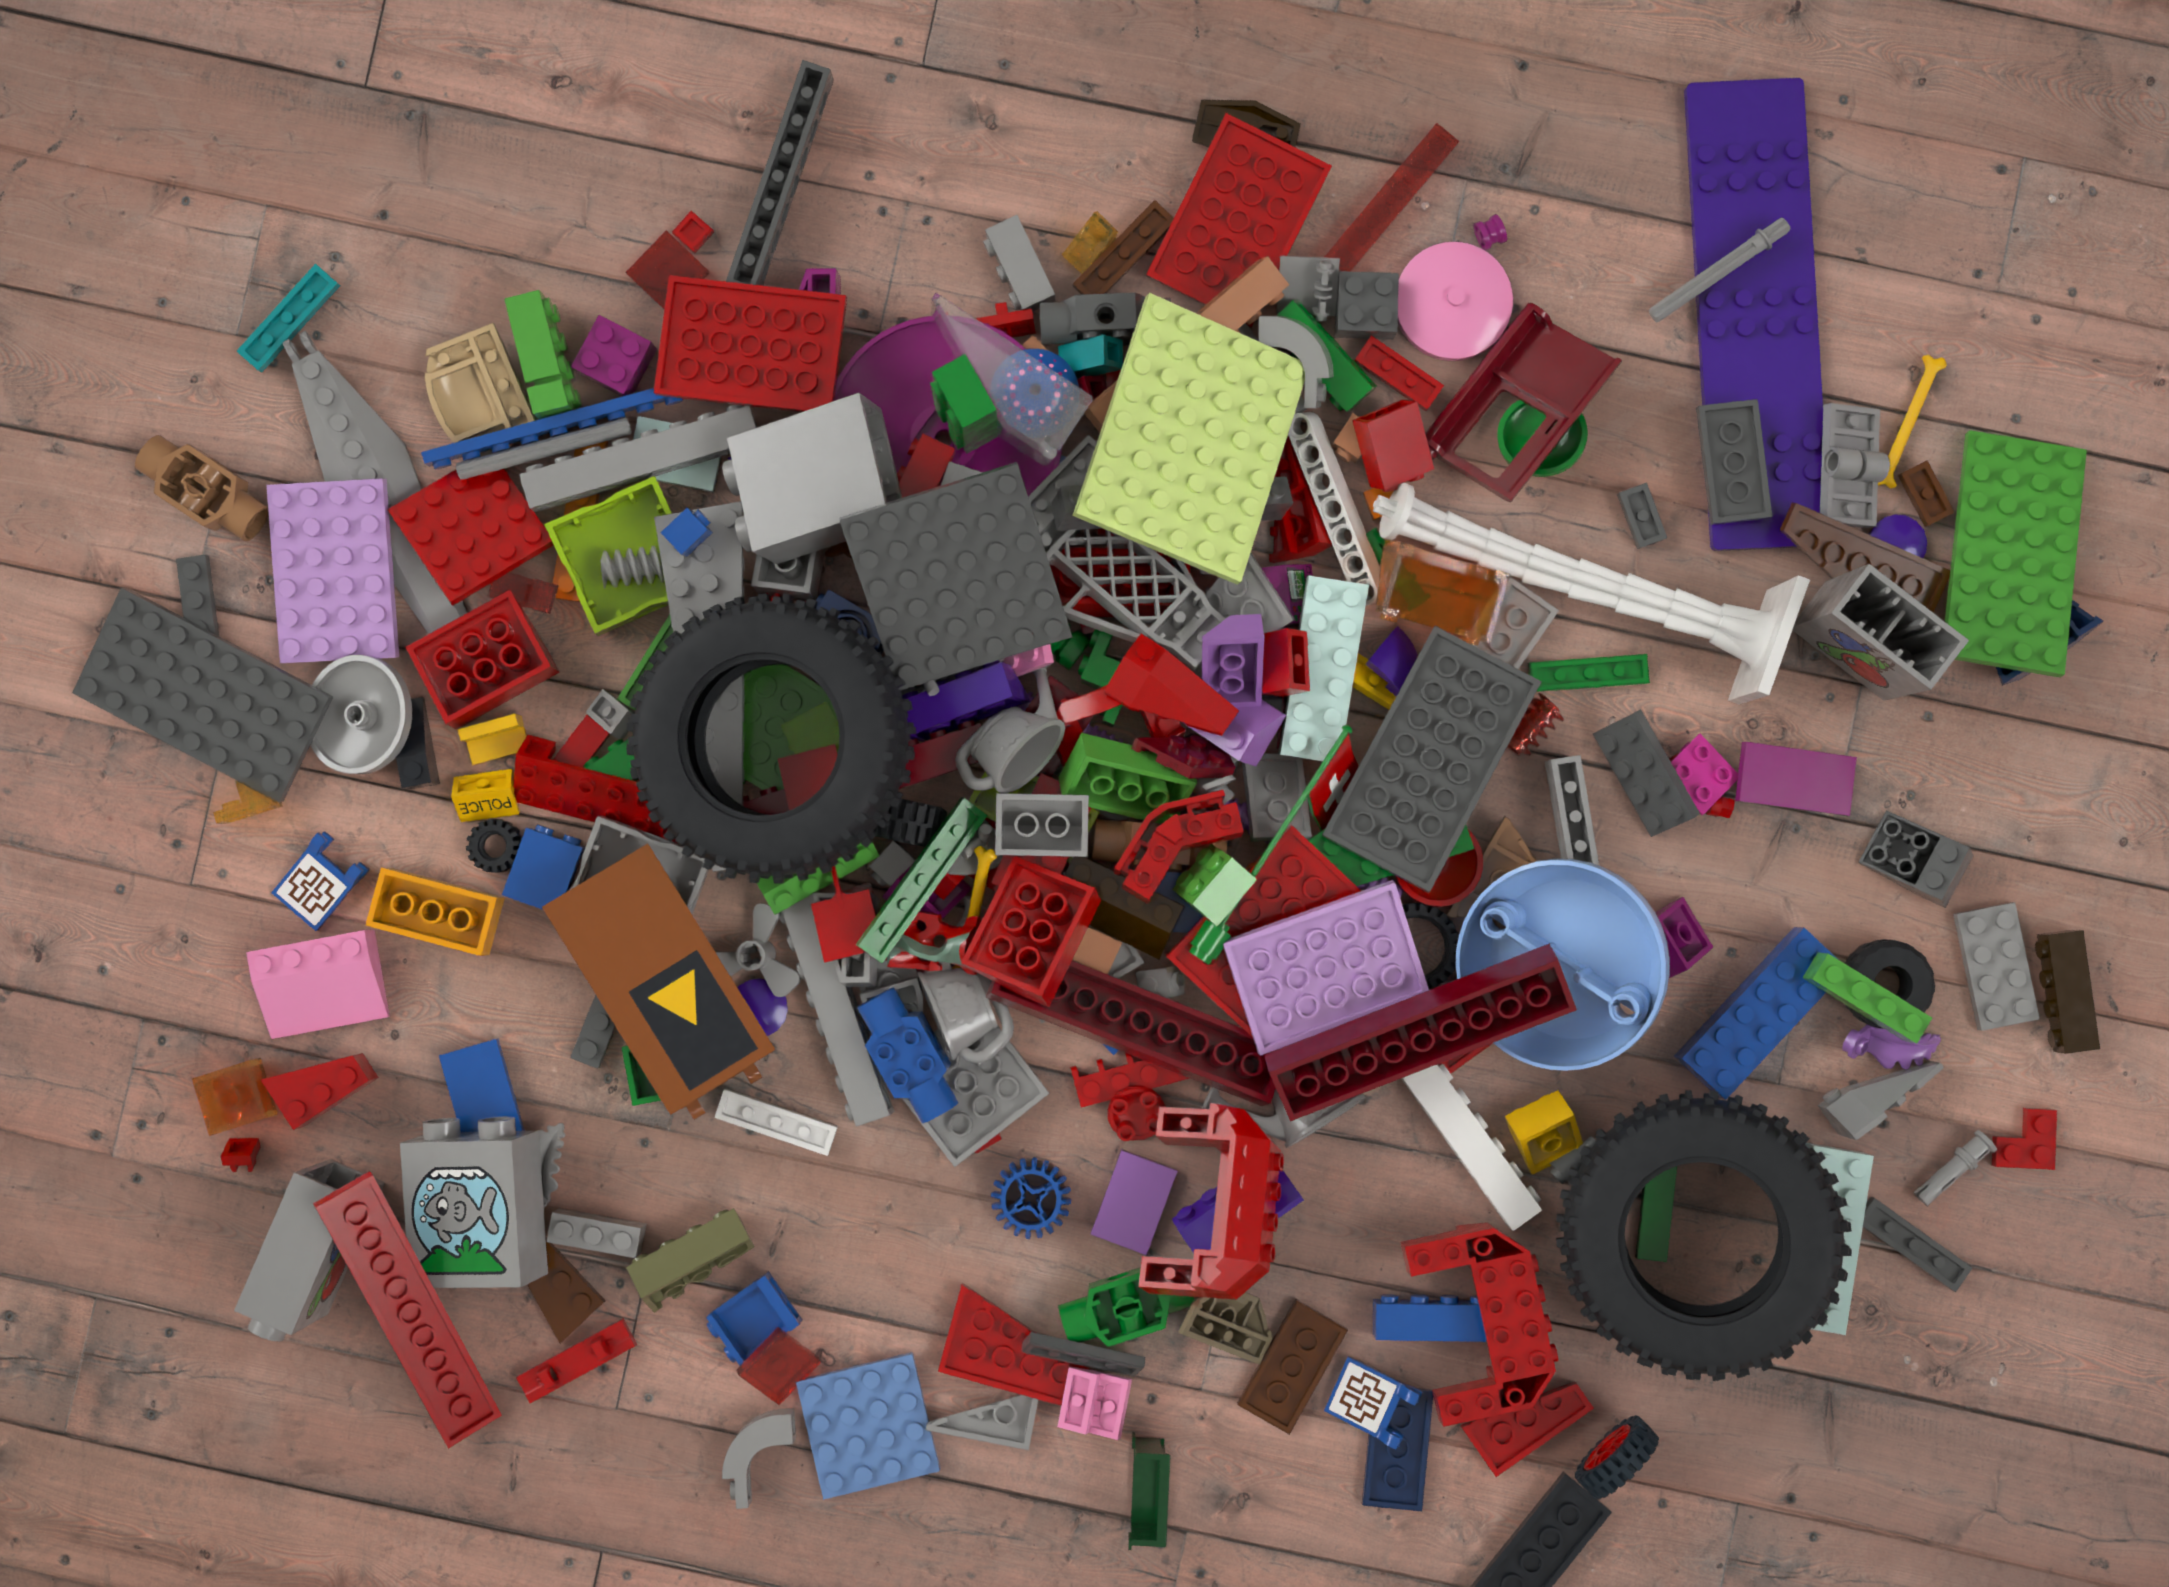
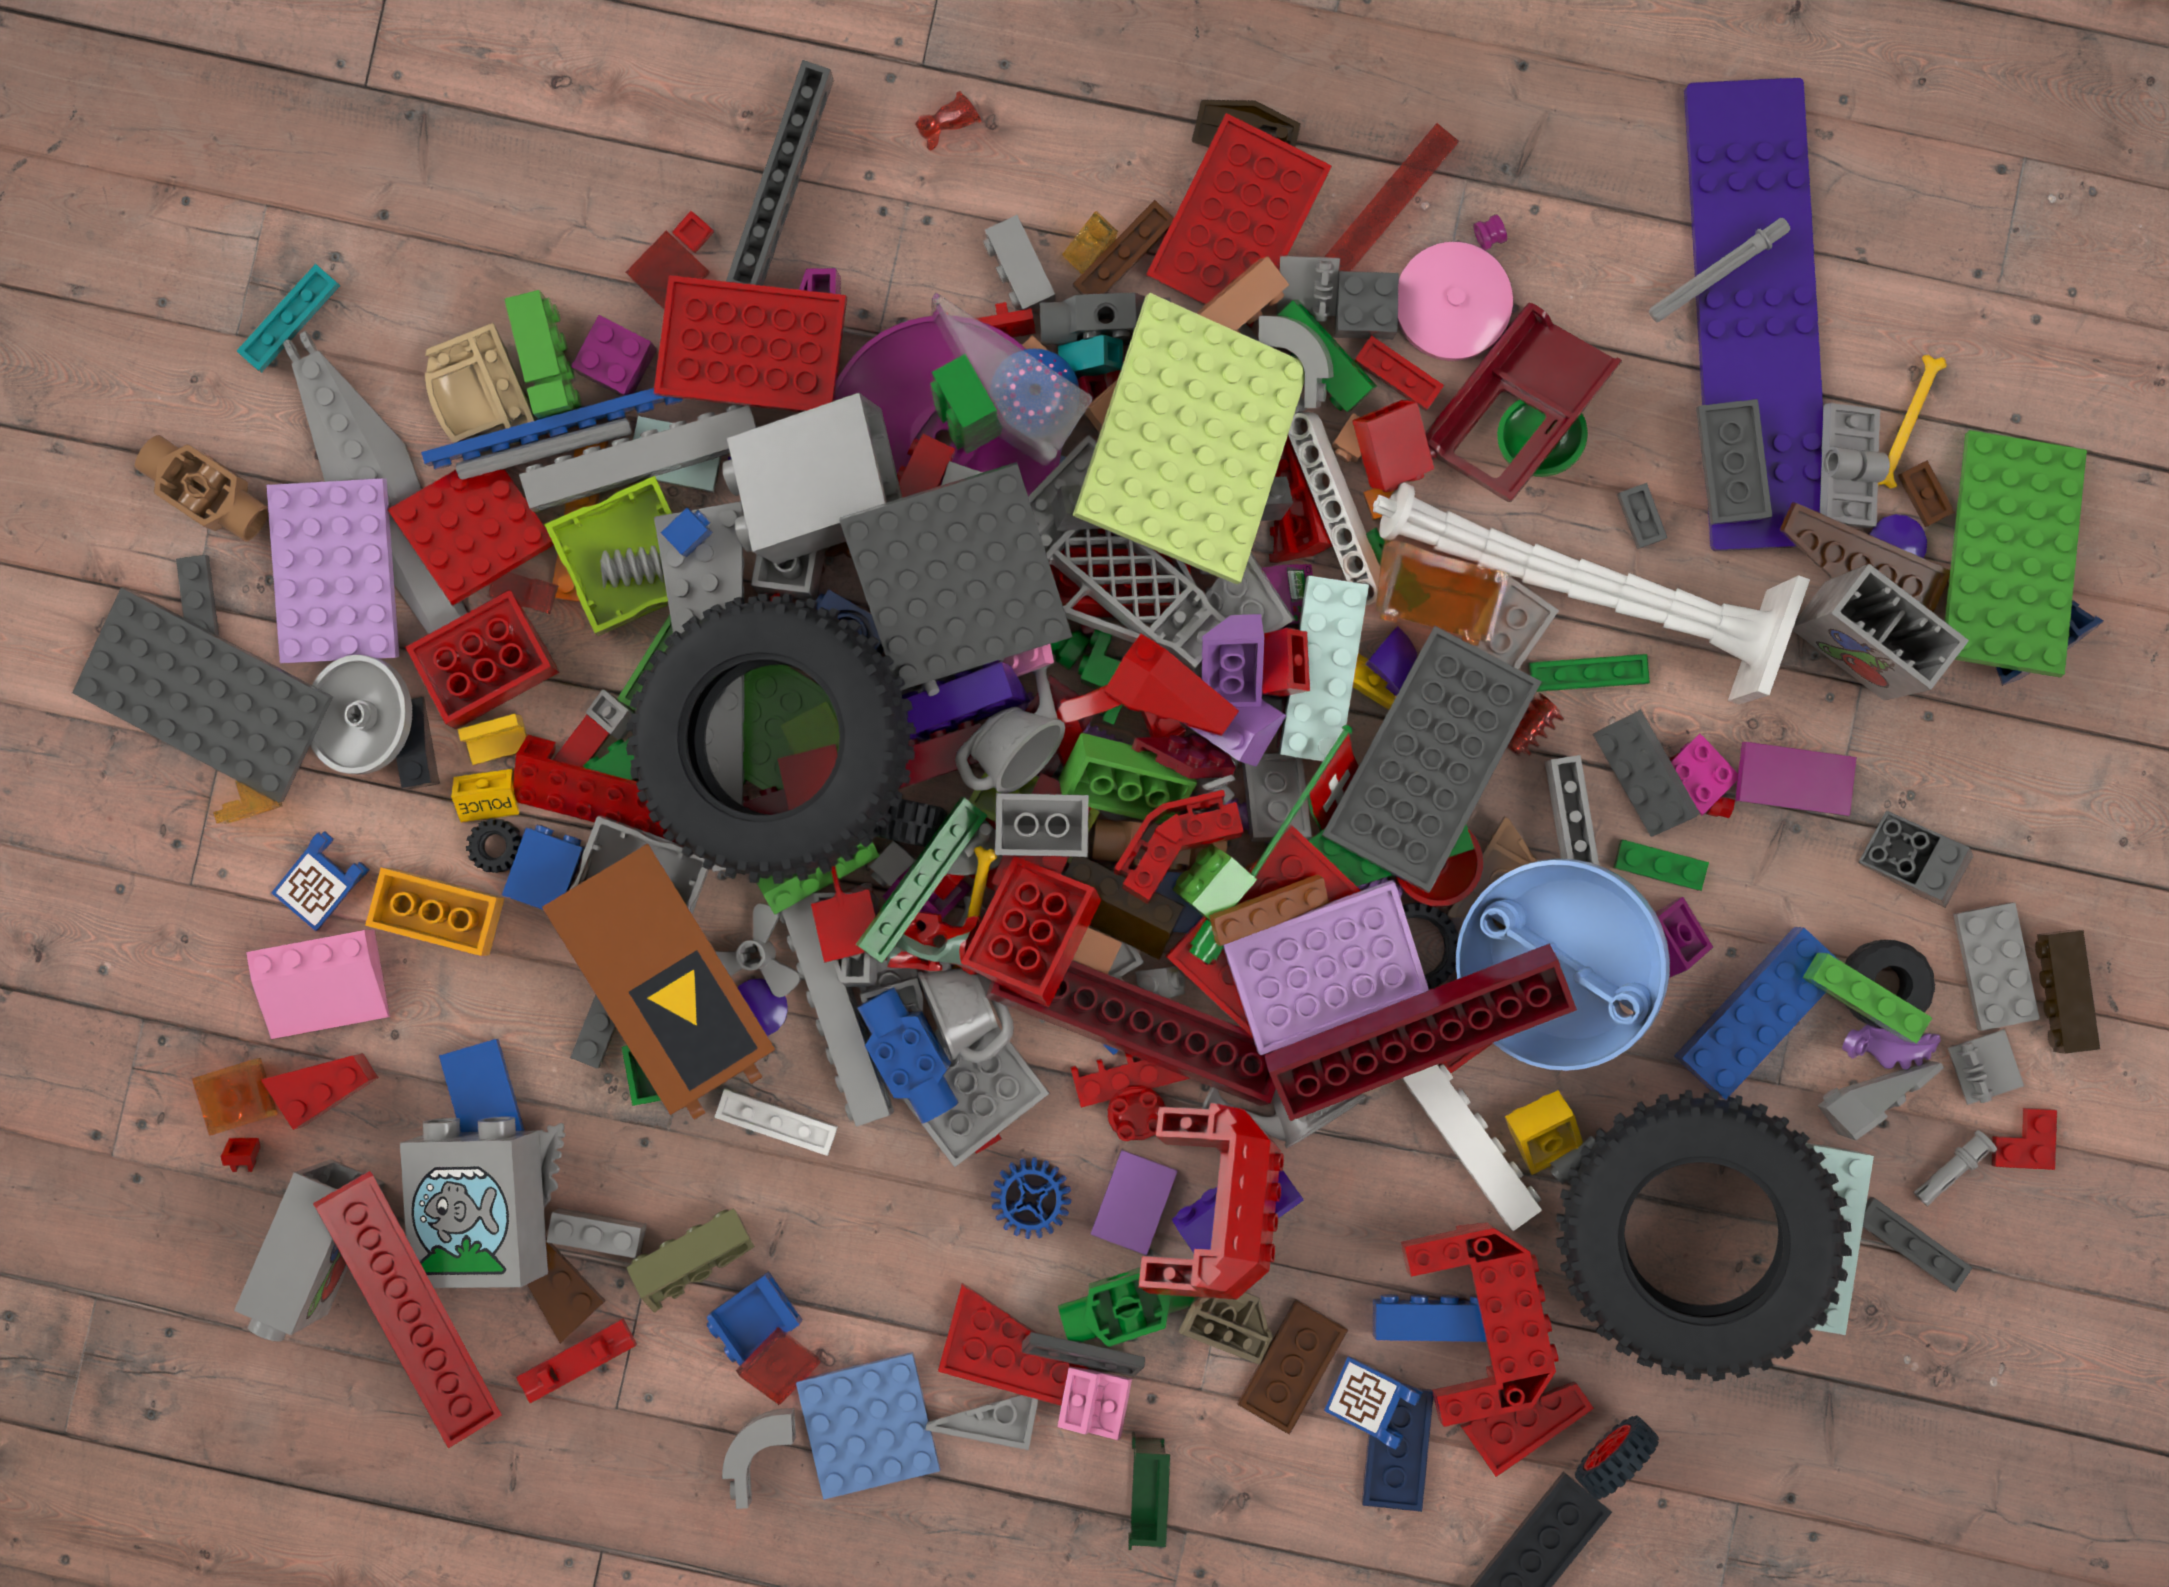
(949, 117): none -> clear red animal
(1268, 910): none -> dark orange plate
(1656, 1217): green tile -> none
(1661, 865): none -> green plate
(1985, 1067): none -> light grey hinge

